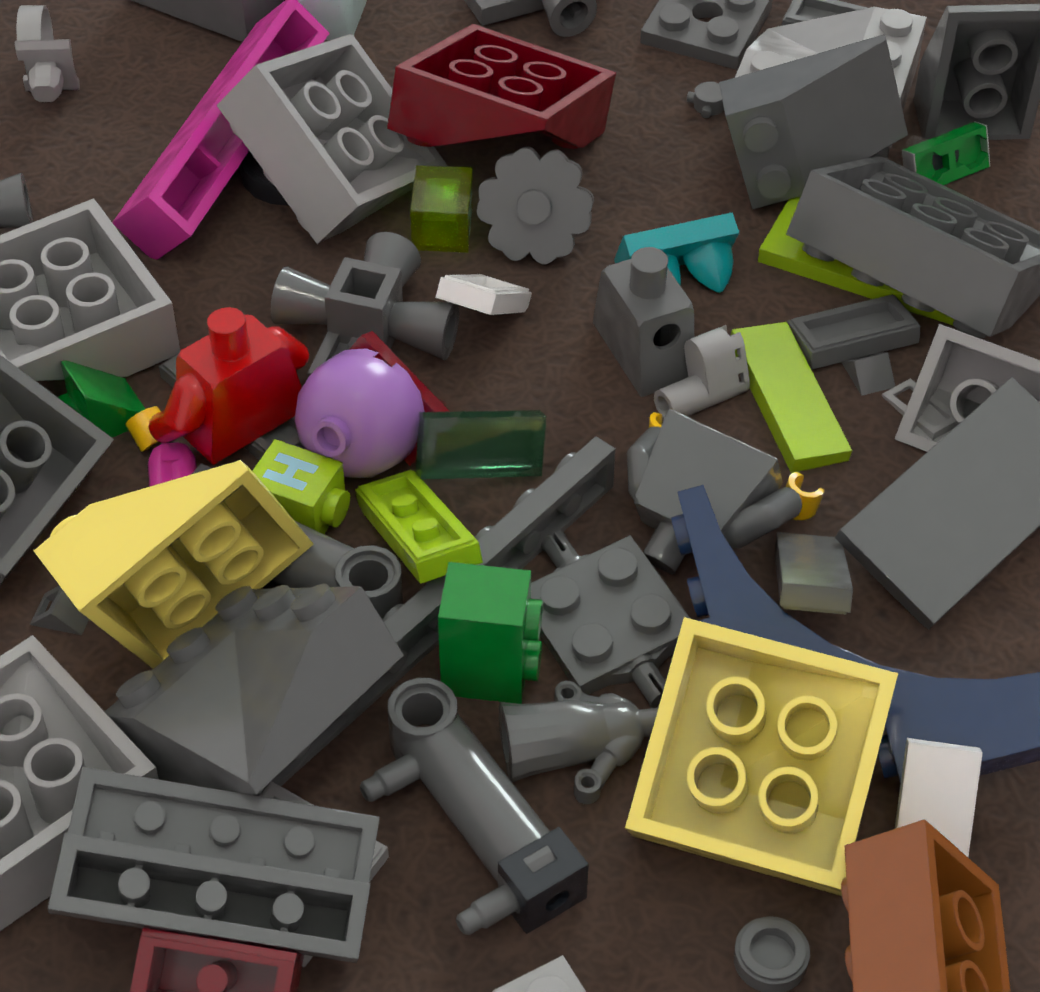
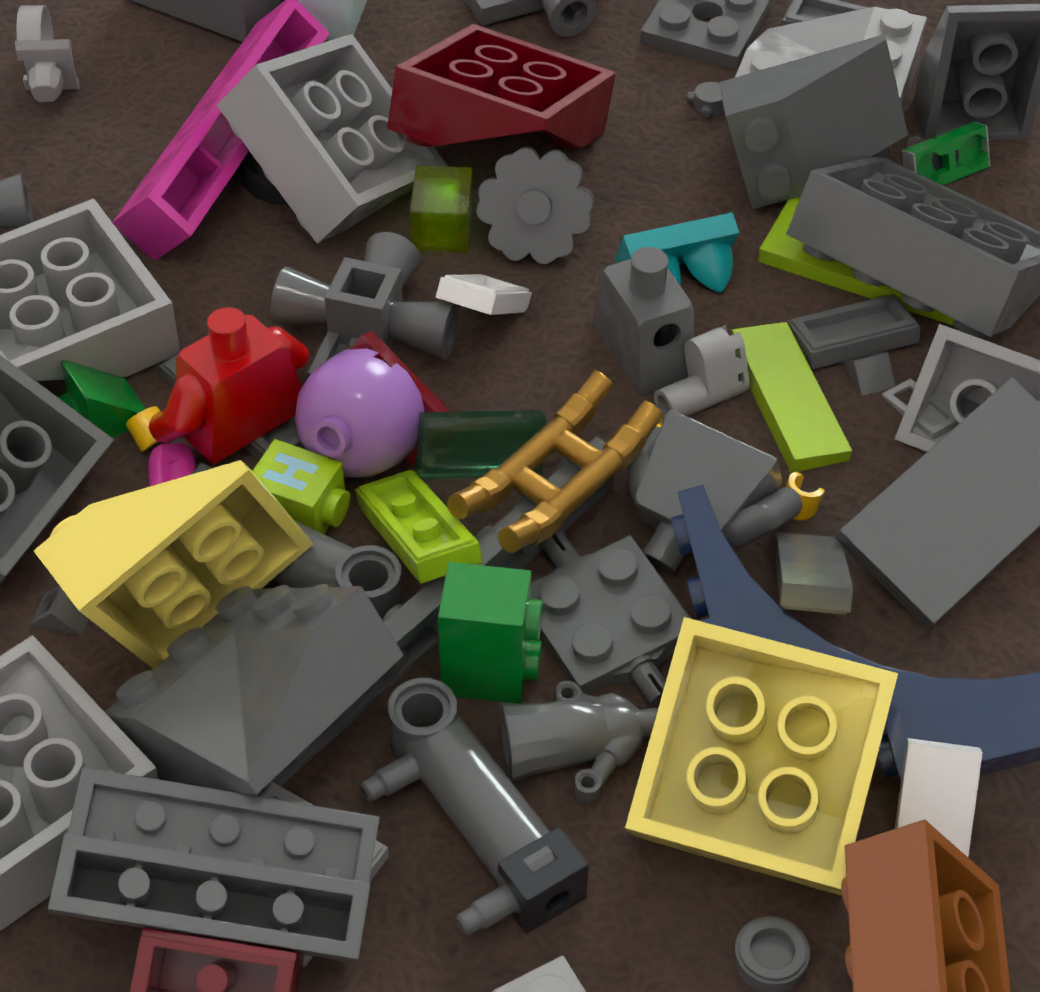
(559, 436): none -> pearl gold piece

